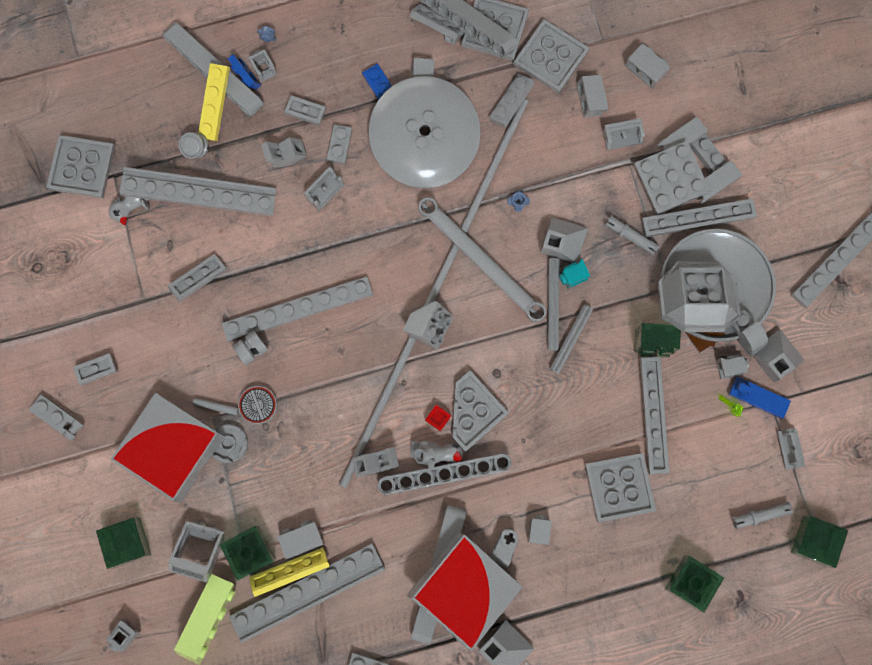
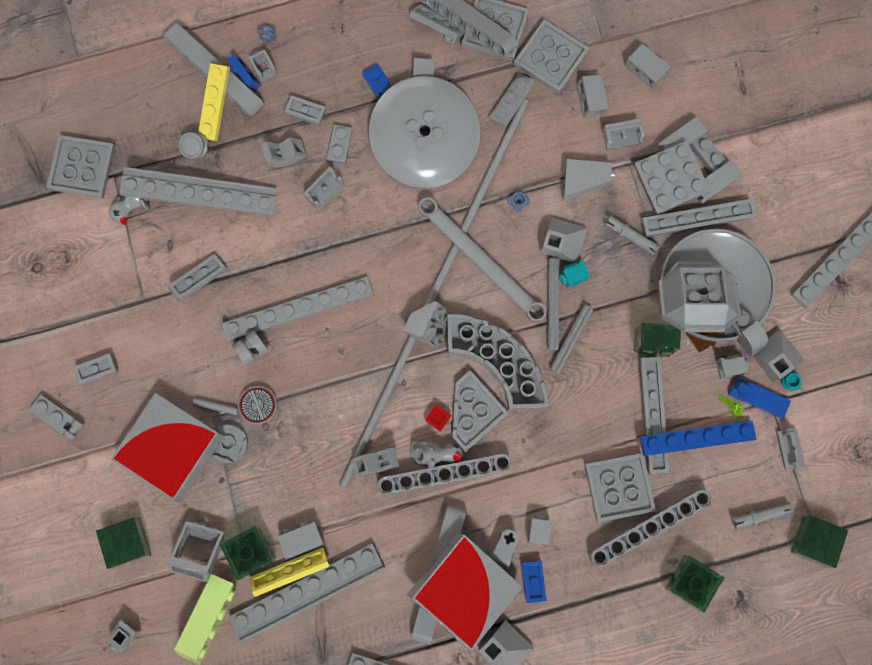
(502, 357): none -> light grey brick
(534, 581): none -> blue plate
(585, 177): none -> light grey slope
(660, 526): none -> light grey beam
(697, 438): none -> blue plate
(791, 381): none -> teal plate

